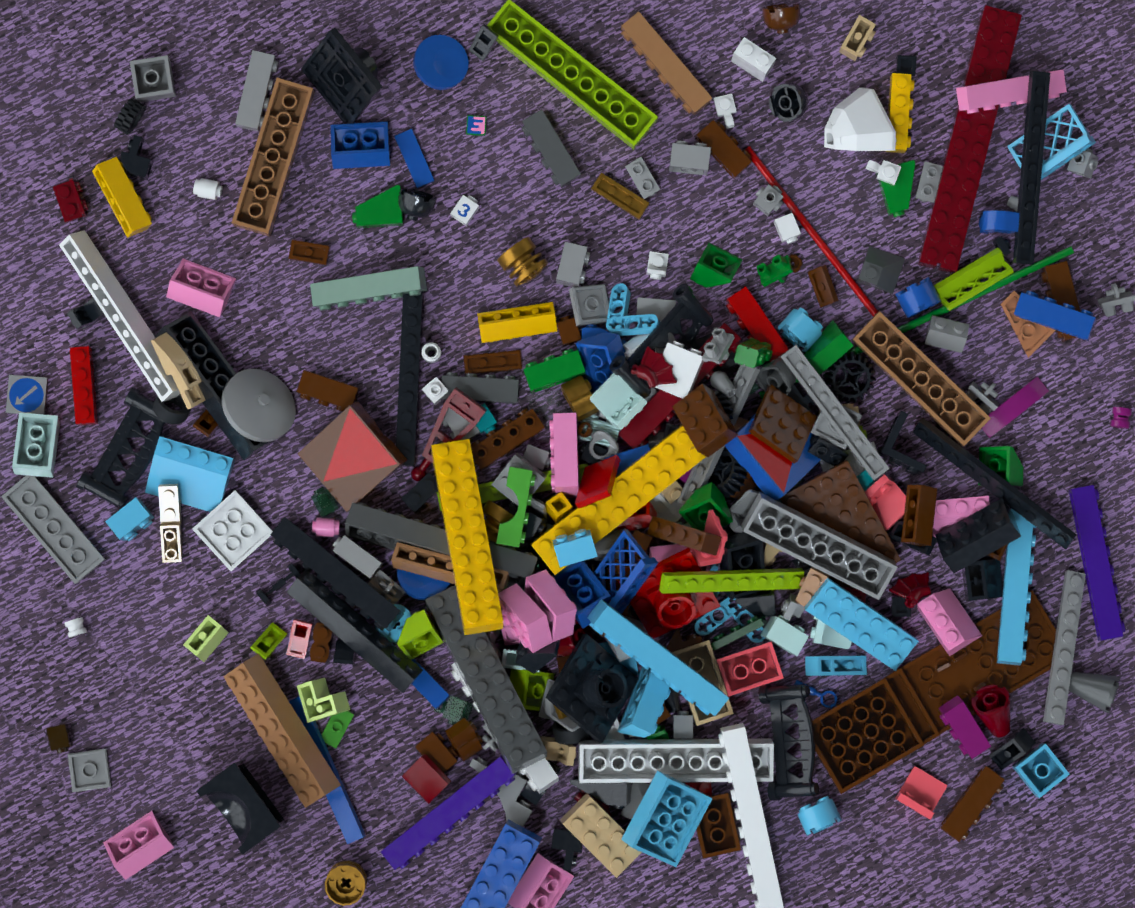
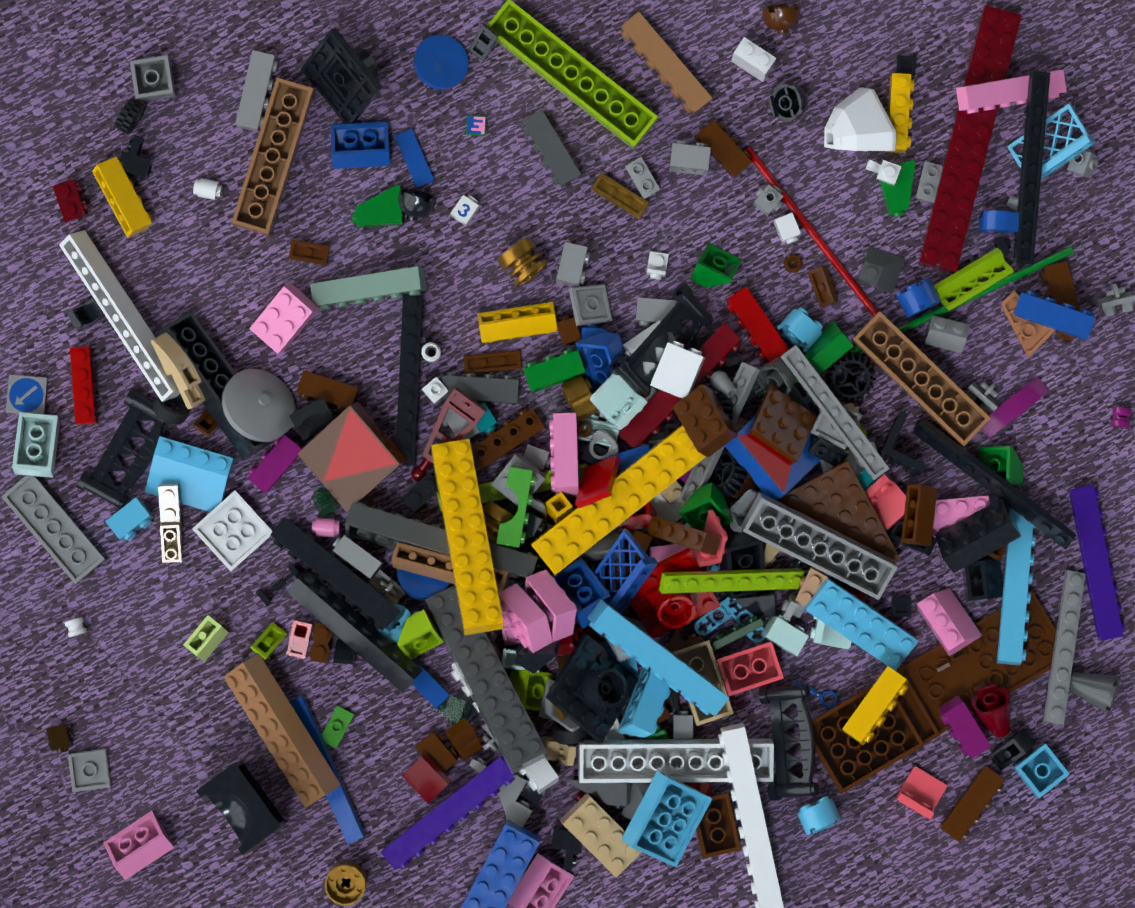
(200, 287): bright pink slope -> none
(274, 464): none -> magenta brick
(284, 318): none -> bright pink brick
(312, 418): none -> black brick
(318, 702): yellowish green brick -> none
(574, 547): medium azure brick -> none
(622, 319): medium azure beam -> none
(654, 369): dark red arm -> none
(718, 347): light grey hips -> none
(725, 107): white plate -> none
(753, 353): green brick -> none
(775, 271): green hips -> none
(835, 665): medium azure slope -> none
(857, 37): tan brick -> none
(876, 705): none -> yellow brick
(912, 588): dark red arm -> none

